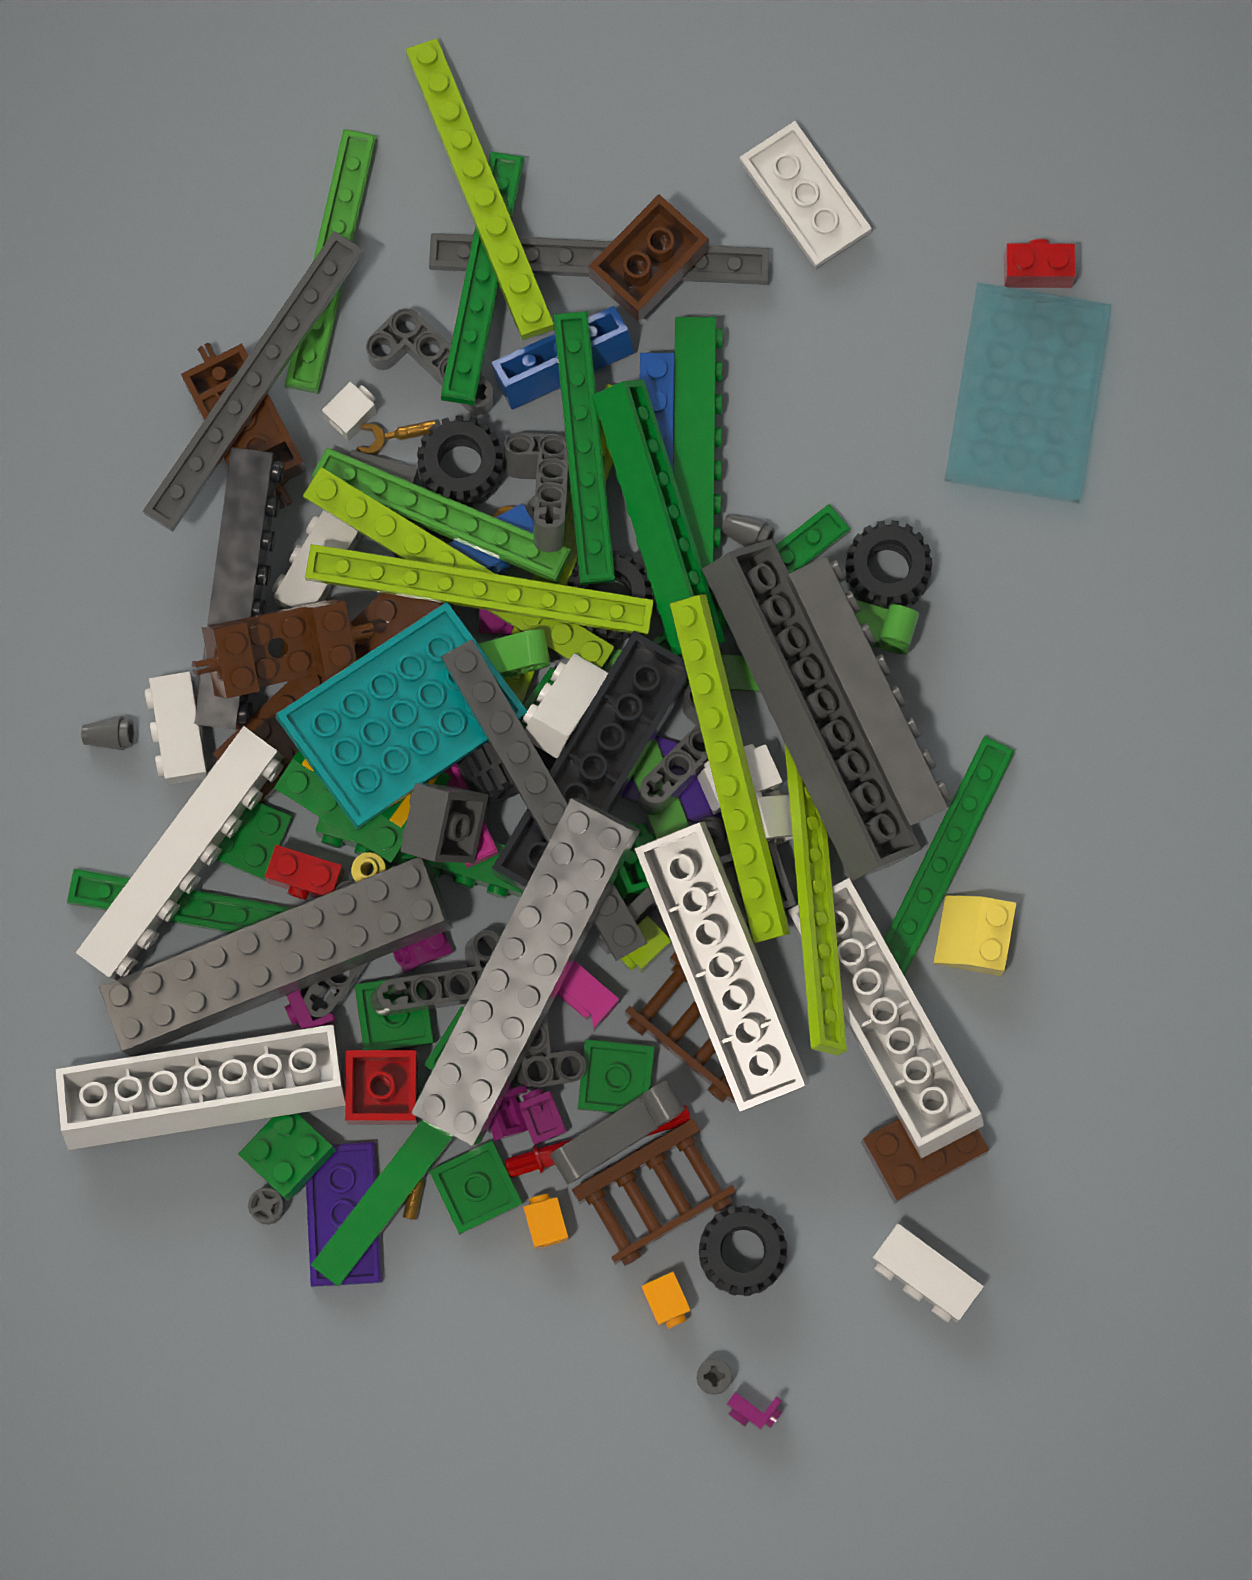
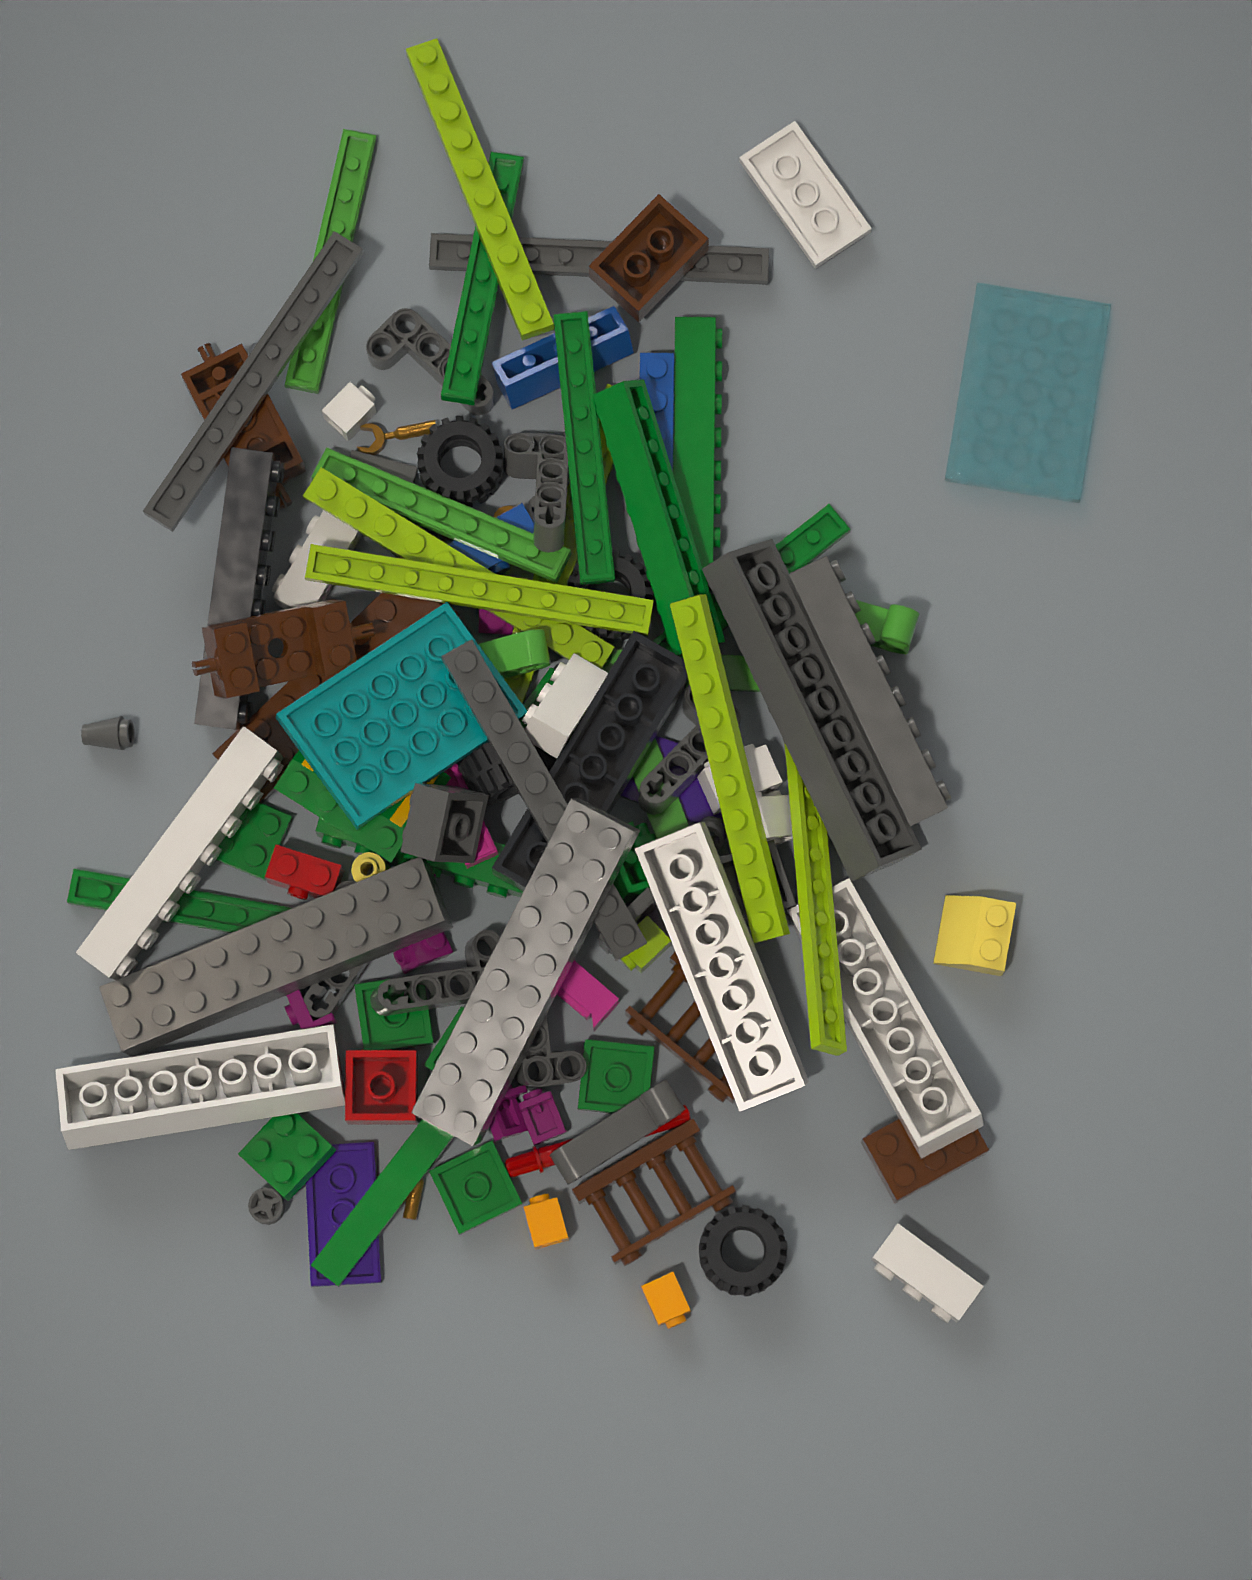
(179, 738): white brick -> none
(714, 1381): dark grey wheel -> none
(745, 1412): magenta bracket -> none
(747, 530): dark grey cone -> none
(895, 539): black tyre -> none
(946, 850): green tile -> none
(1039, 265): red brick -> none

